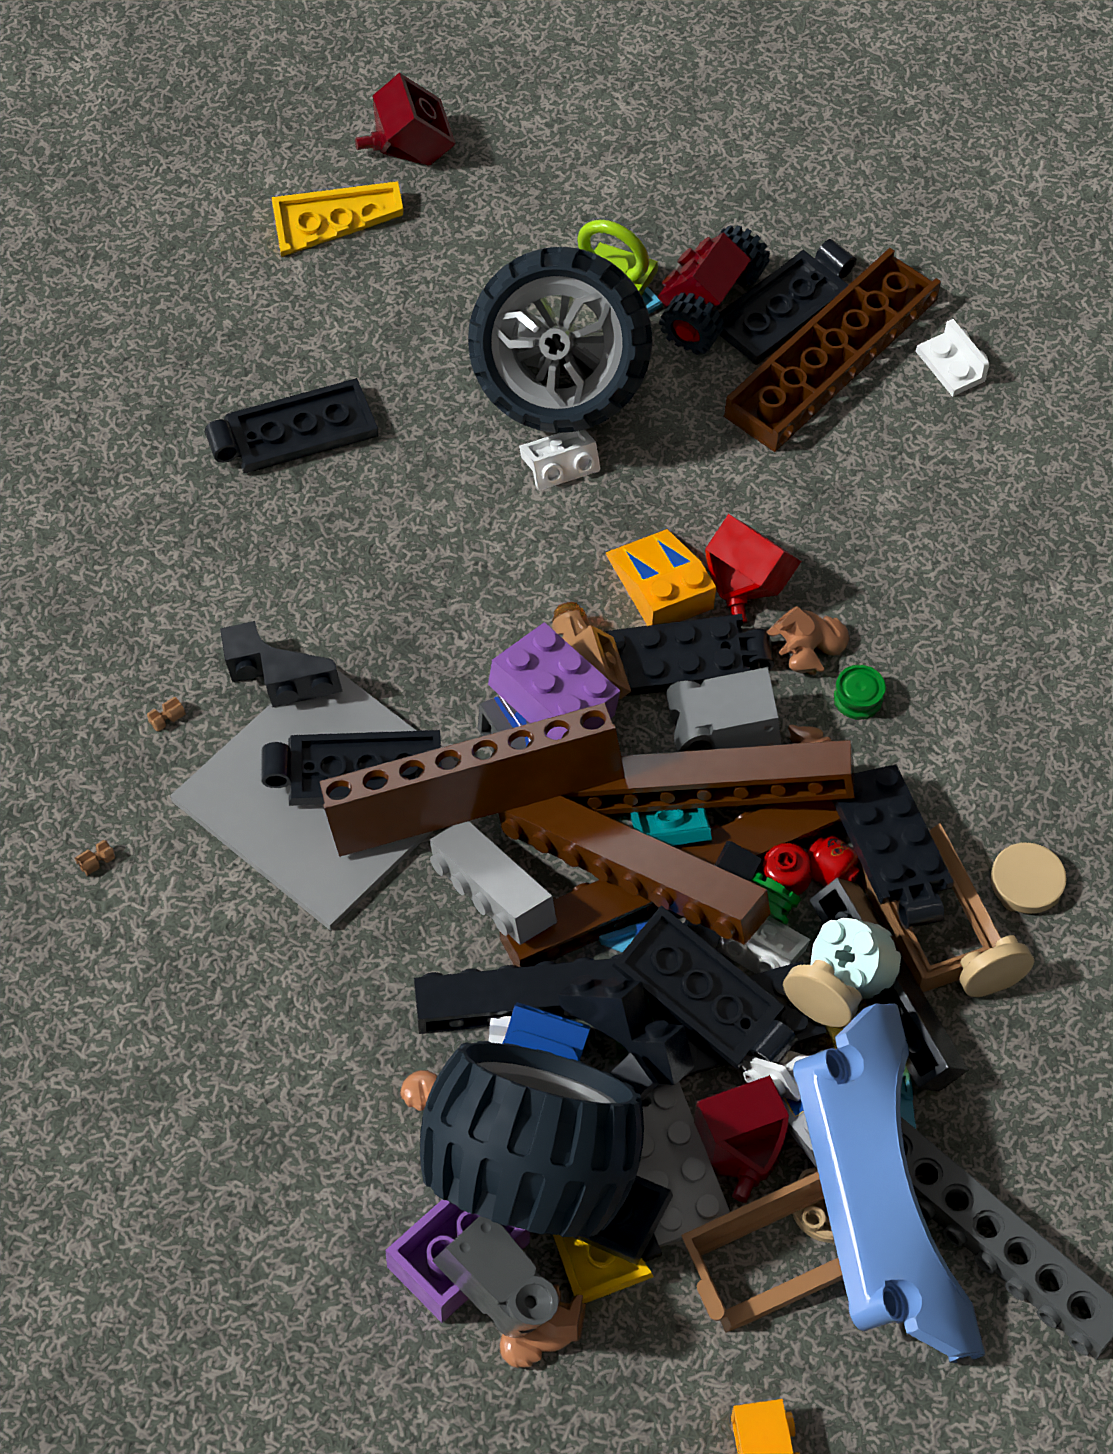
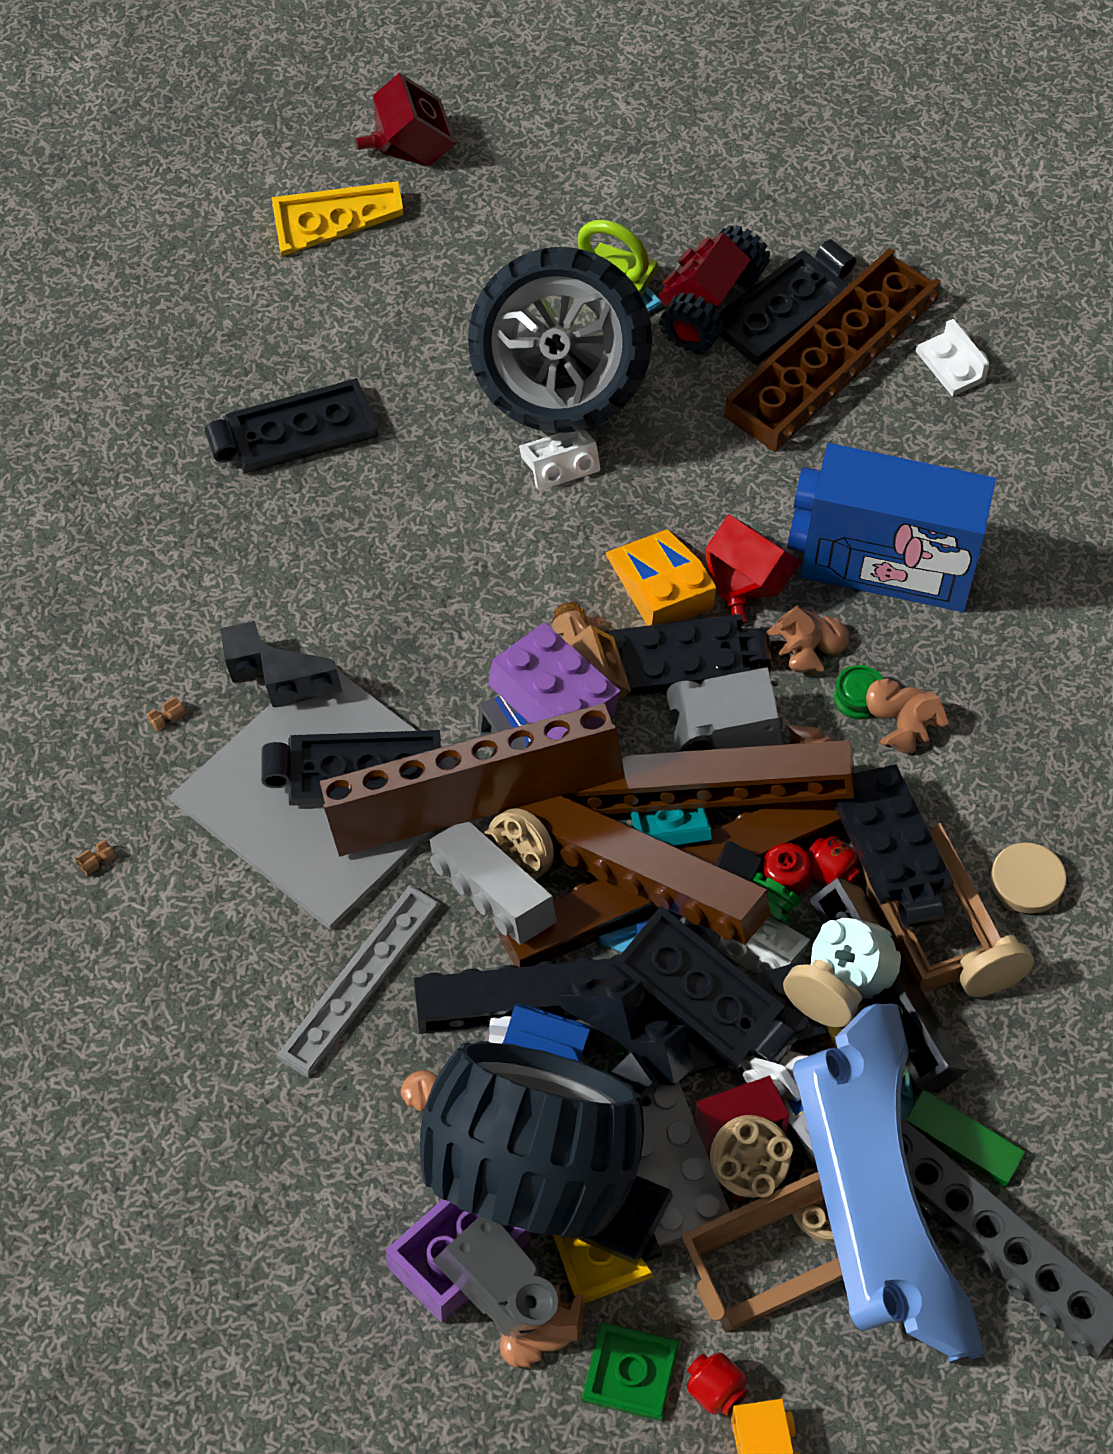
(358, 981): none -> light grey tile
(523, 840): none -> tan tile
(630, 1371): none -> green tile
(716, 1383): none -> red head
(750, 1156): none -> tan tile
(891, 526): none -> blue brick
(912, 711): none -> nougat animal
(964, 1138): none -> green tile

